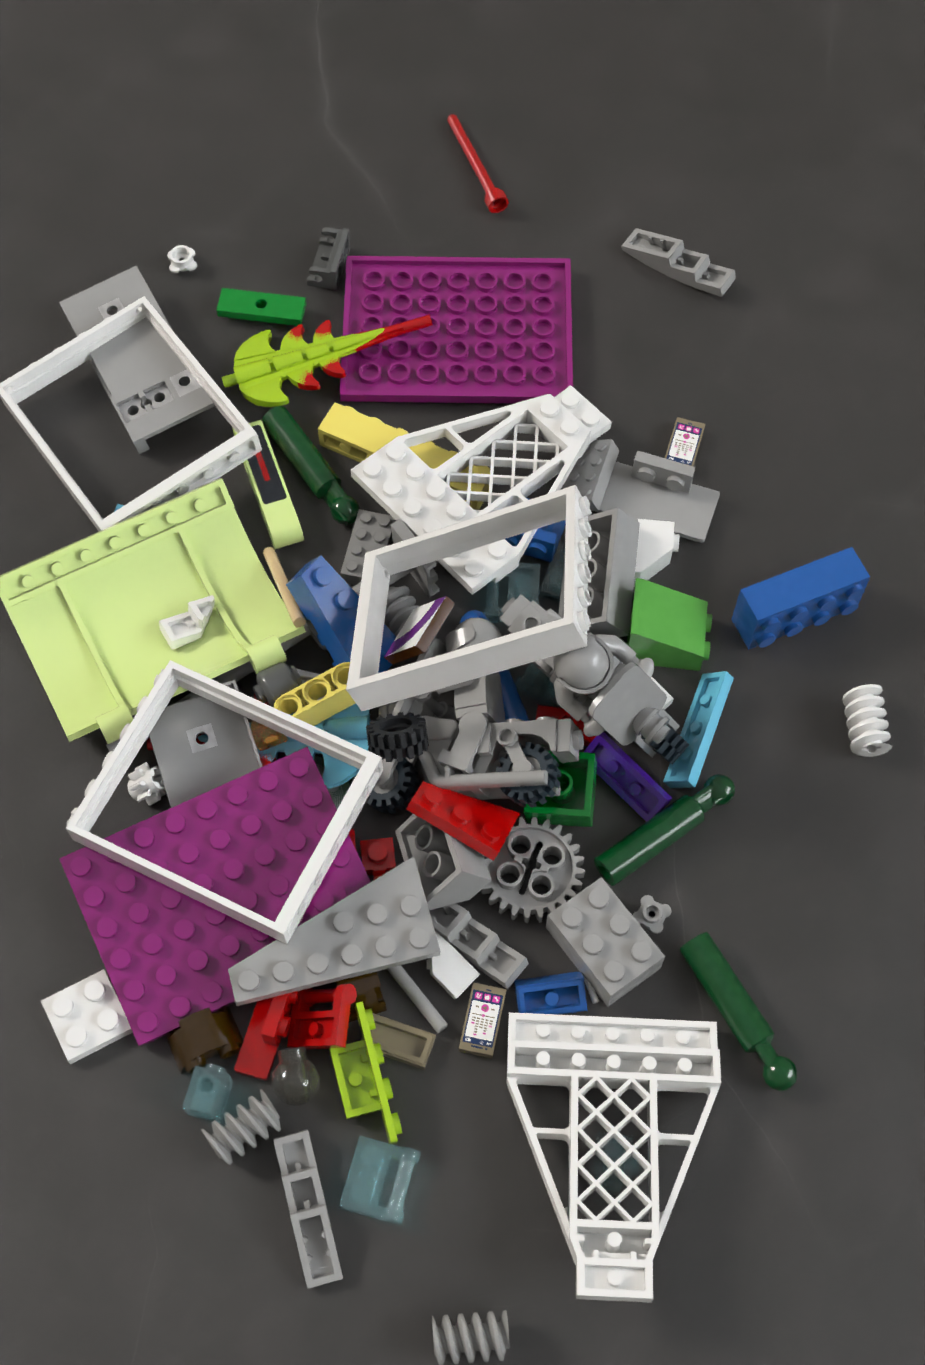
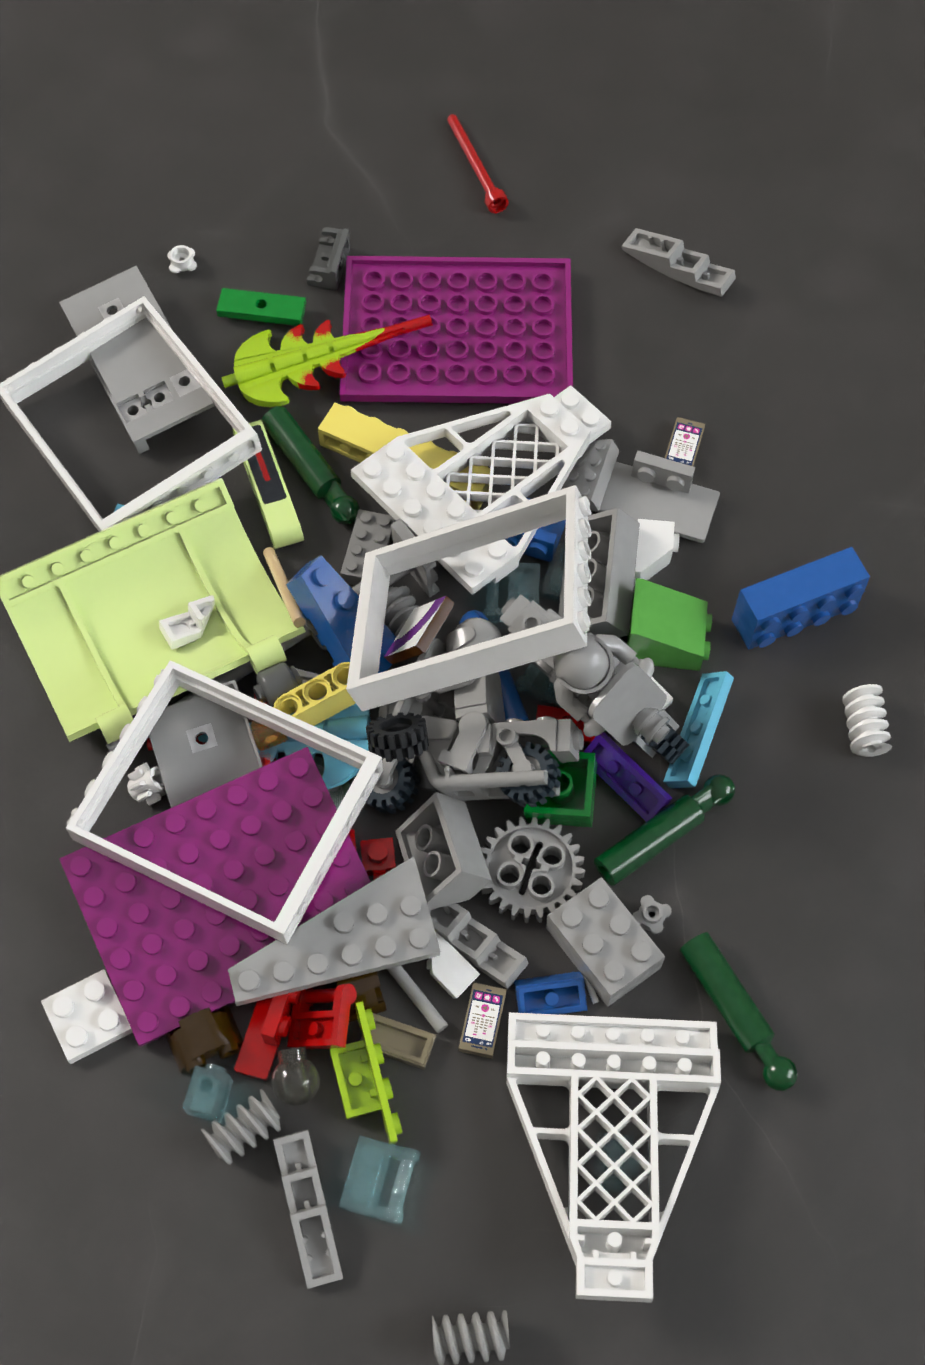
(464, 818): red wing -> none

